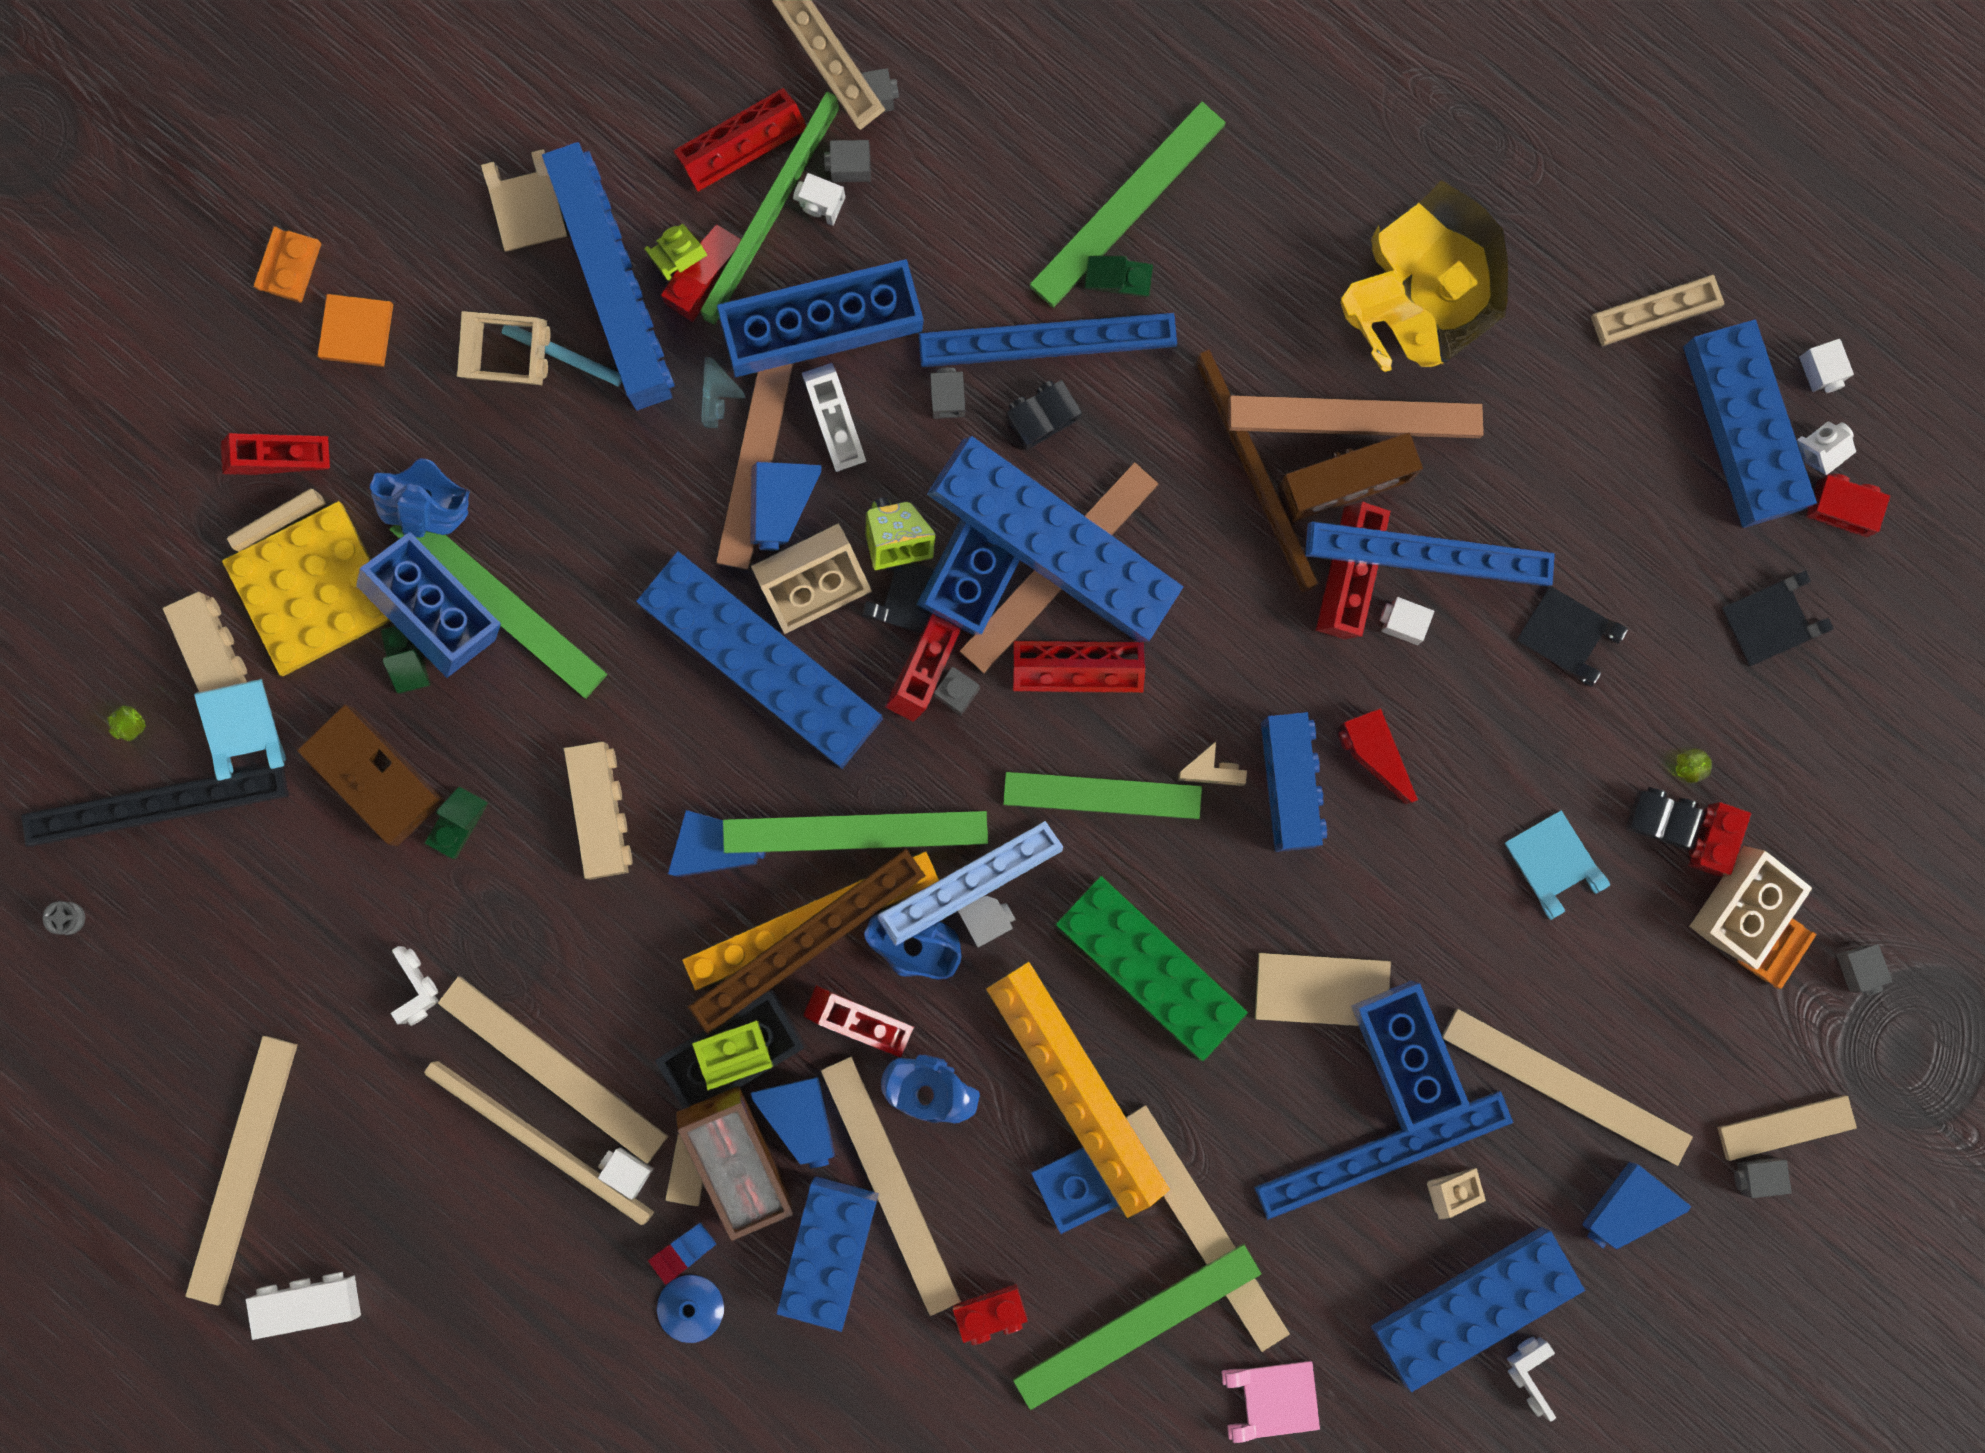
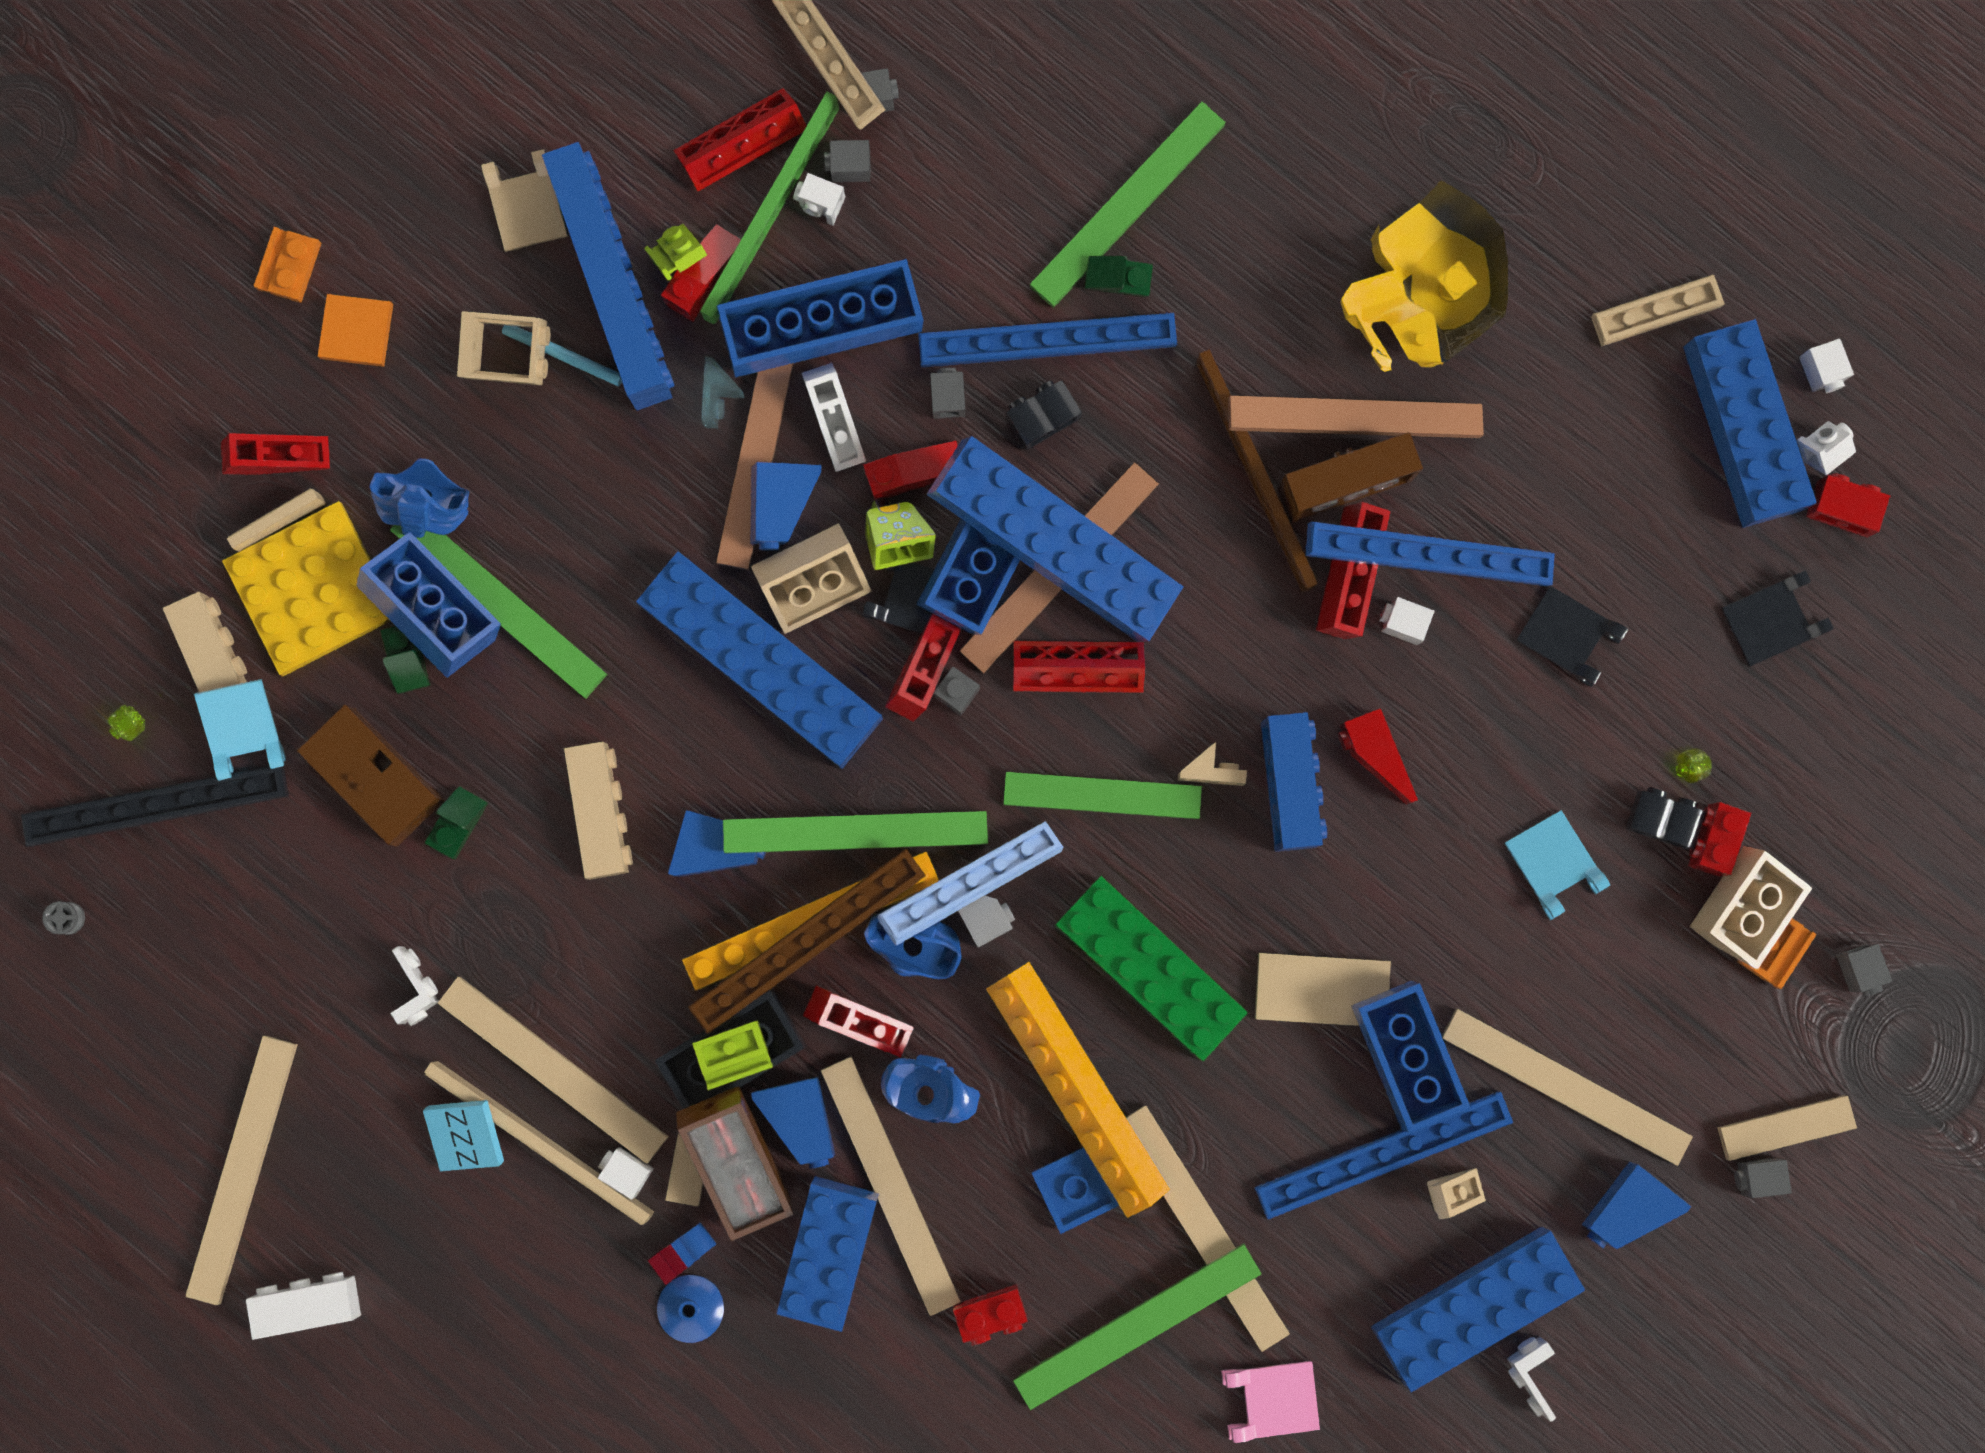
(463, 1135): none -> medium azure tile
(907, 470): none -> red slope

